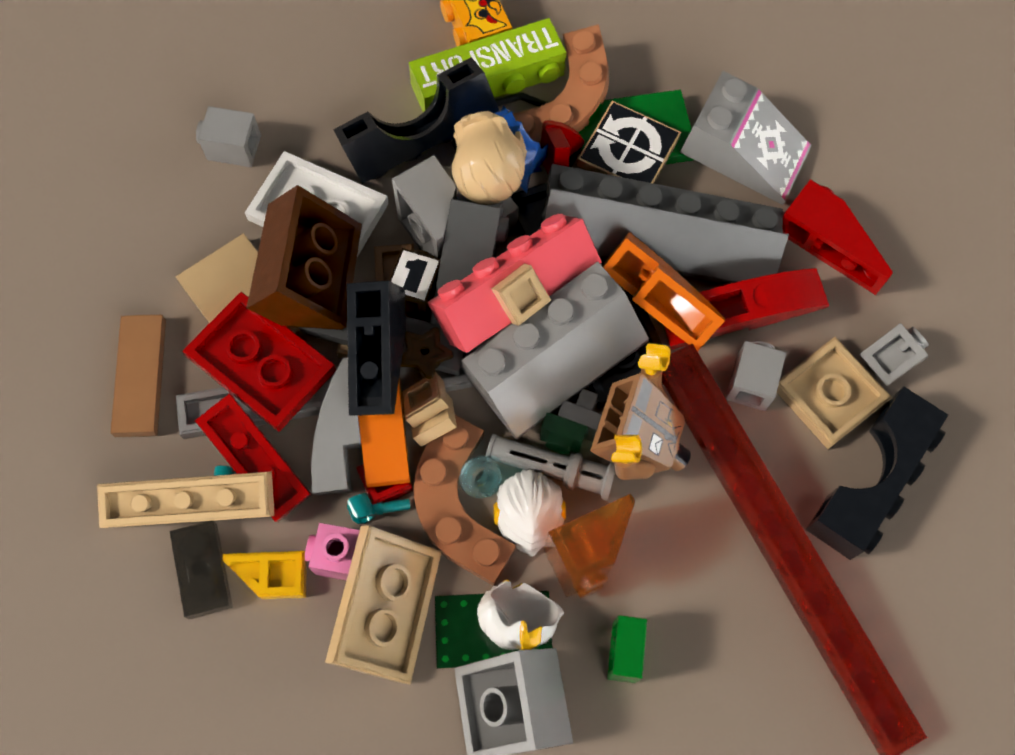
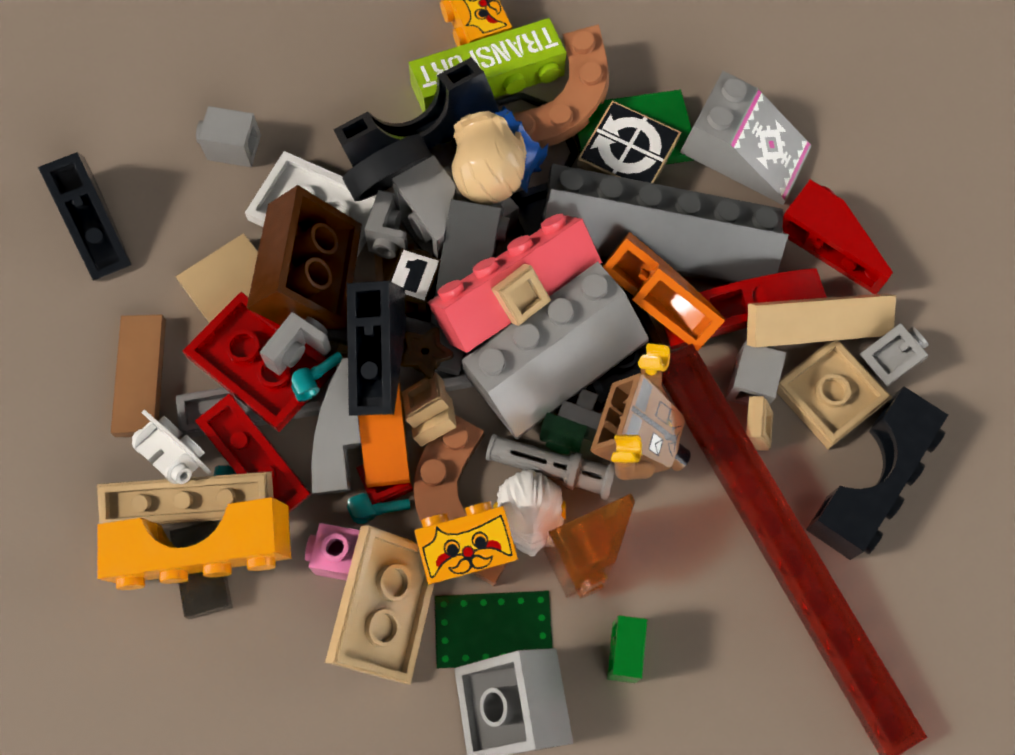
(85, 214): none -> black slope
(163, 449): none -> white hinge
(248, 535): none -> light orange arch
(271, 573): yellow tile -> none
(288, 342): none -> light grey bracket
(304, 379): none -> teal hand
(378, 169): none -> black tyre
(383, 227): none -> light grey bracket
(465, 543): none -> brick
(489, 481): clear light blue plate -> none
(518, 616): white hair -> none
(561, 142): red tile -> none
(759, 422): none -> tan tile
(820, 319): none -> tan tile

